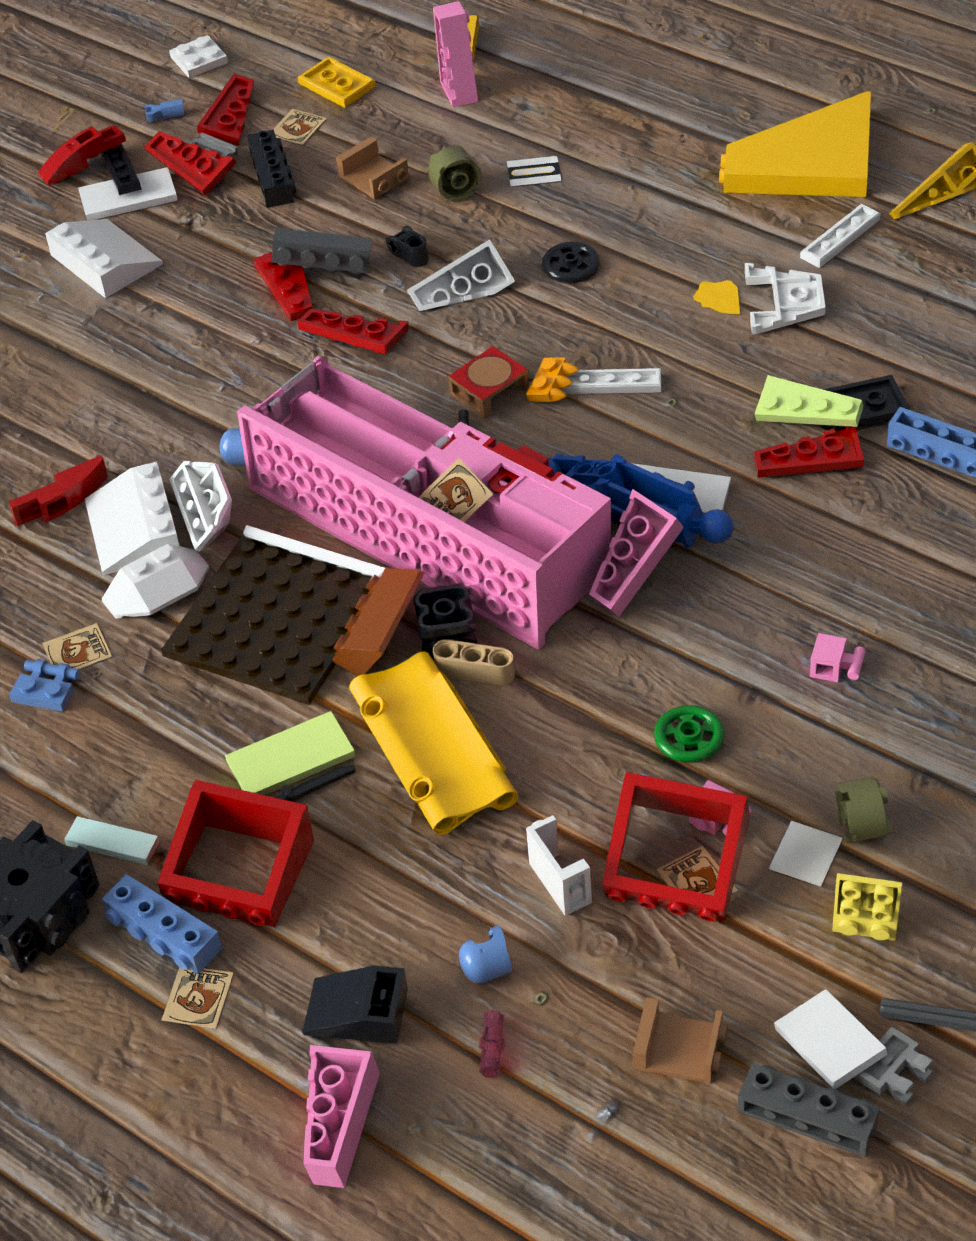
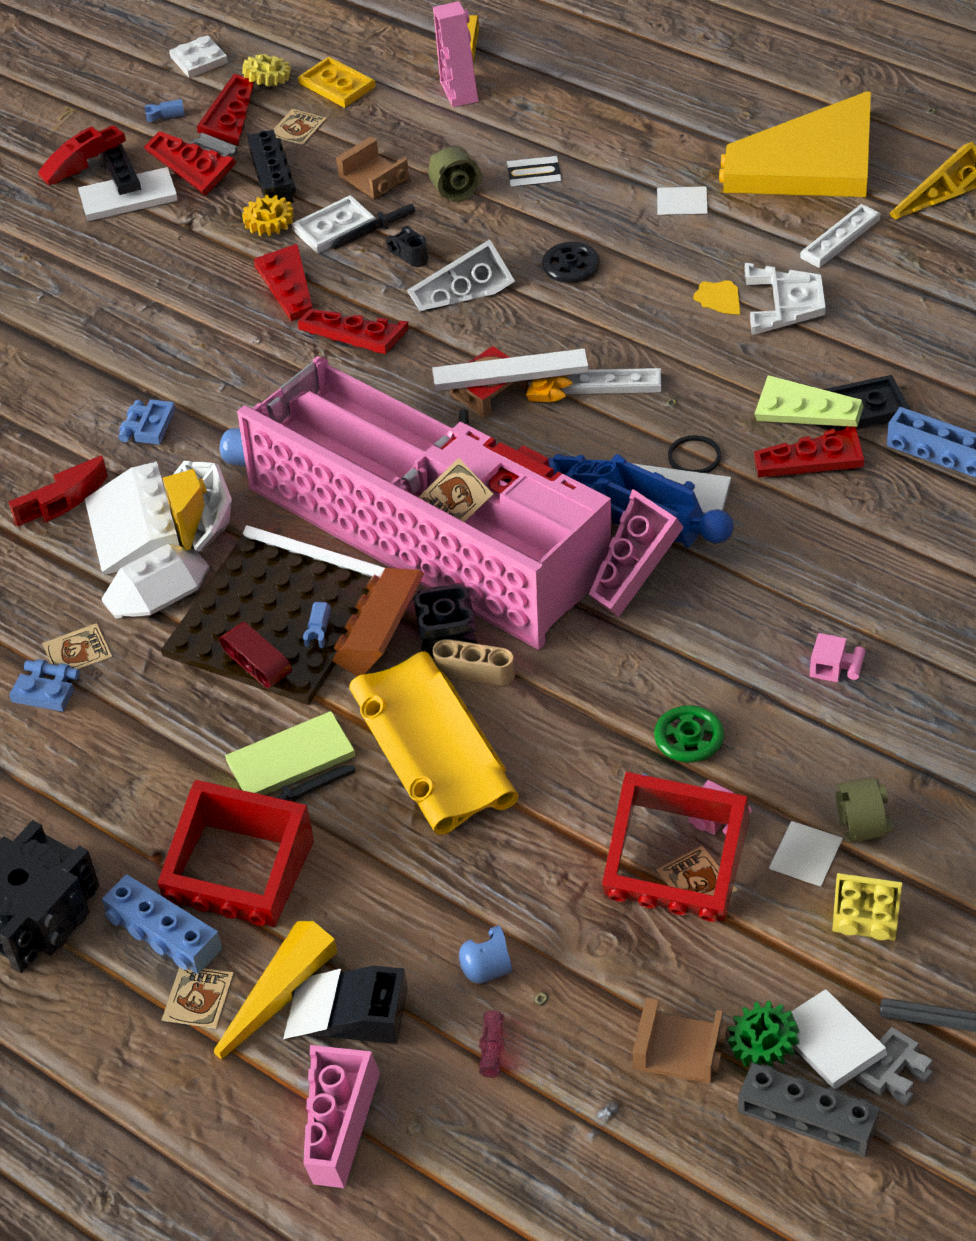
(100, 254): white slope -> none
(112, 840): light aqua tile -> none
(153, 422): none -> medium blue plate
(185, 503): none -> yellow slope
(255, 655): none -> dark red beam
(266, 70): none -> light yellow gear
(268, 215): none -> yellow gear
(298, 957): none -> yellow wedge
(312, 1004): none -> white sticker
(317, 623): none -> medium blue bar
(321, 250): dark grey brick -> none
(330, 223): none -> white tile
(381, 221): none -> black sword
(510, 369): none -> white tile
(567, 886): white panel -> none
(681, 200): none -> white sticker
(695, 438): none -> black piece
(765, 1036): none -> green gear

